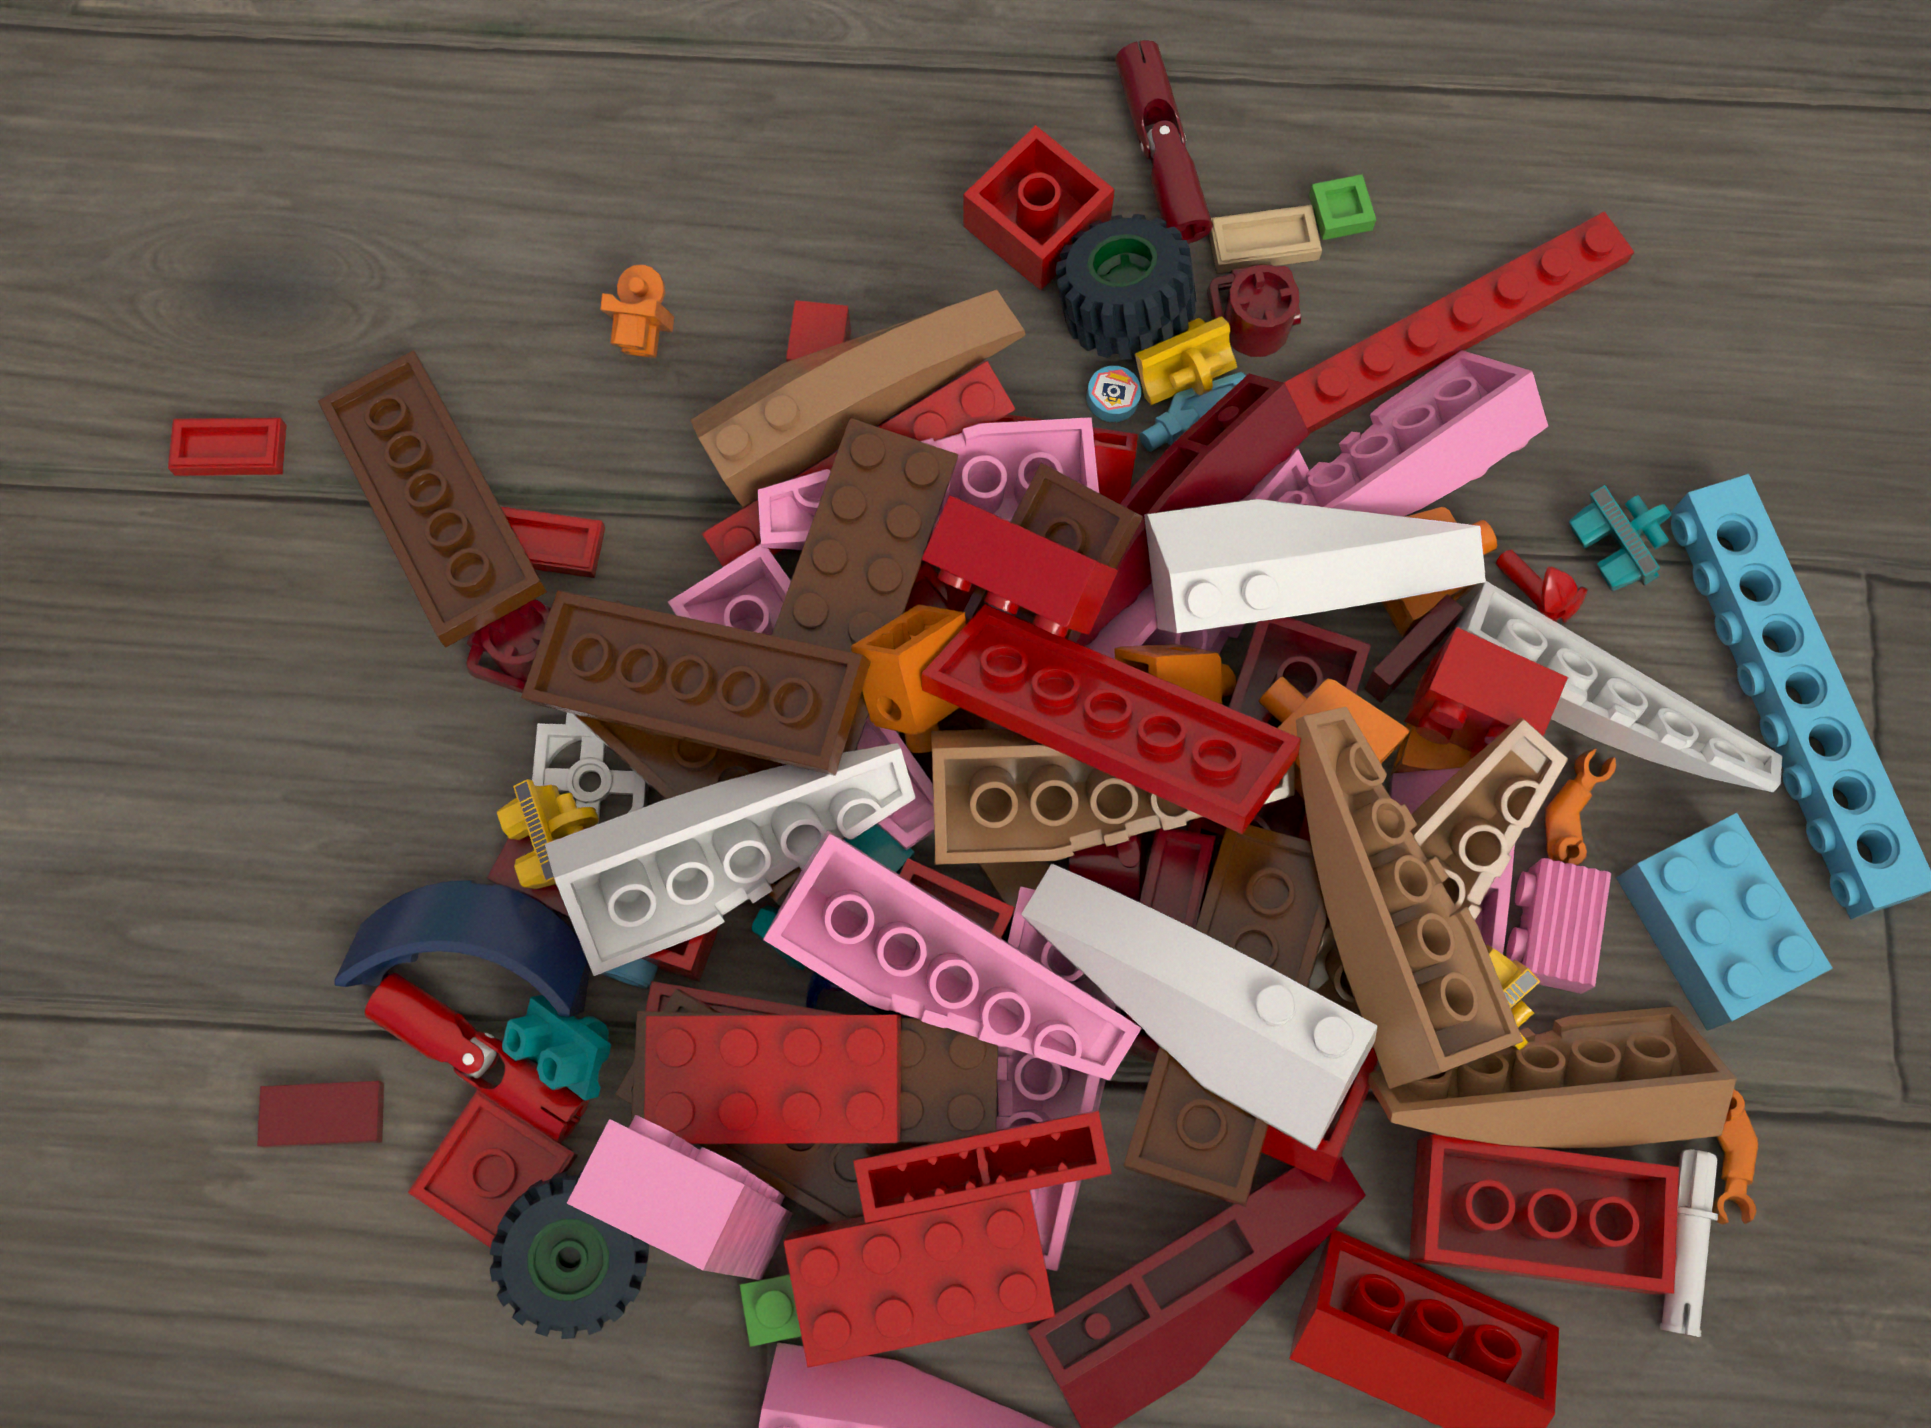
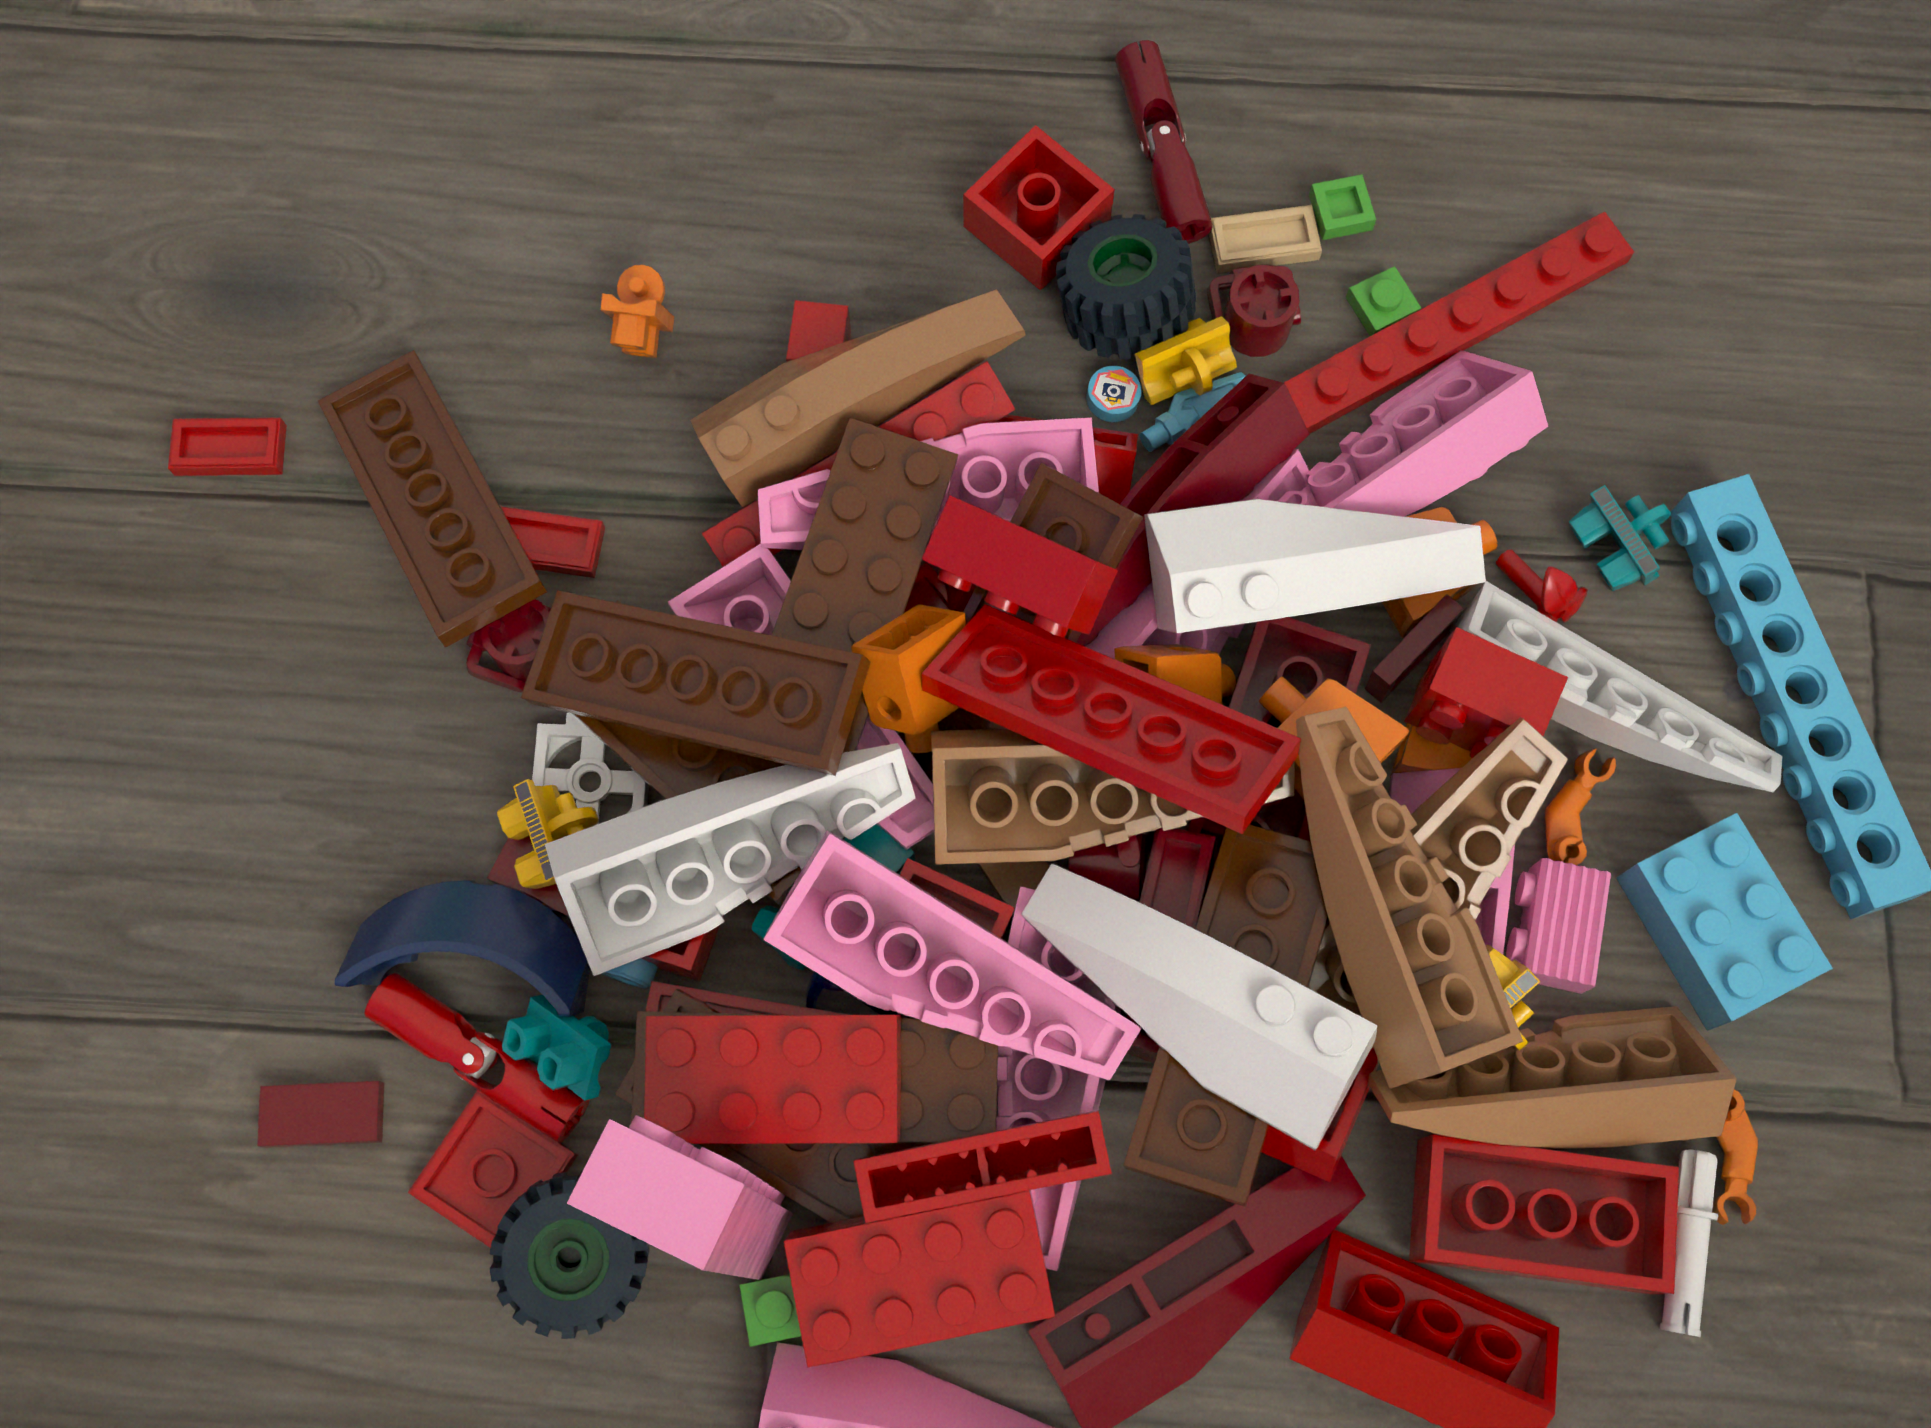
(1382, 300): none -> bright green plate

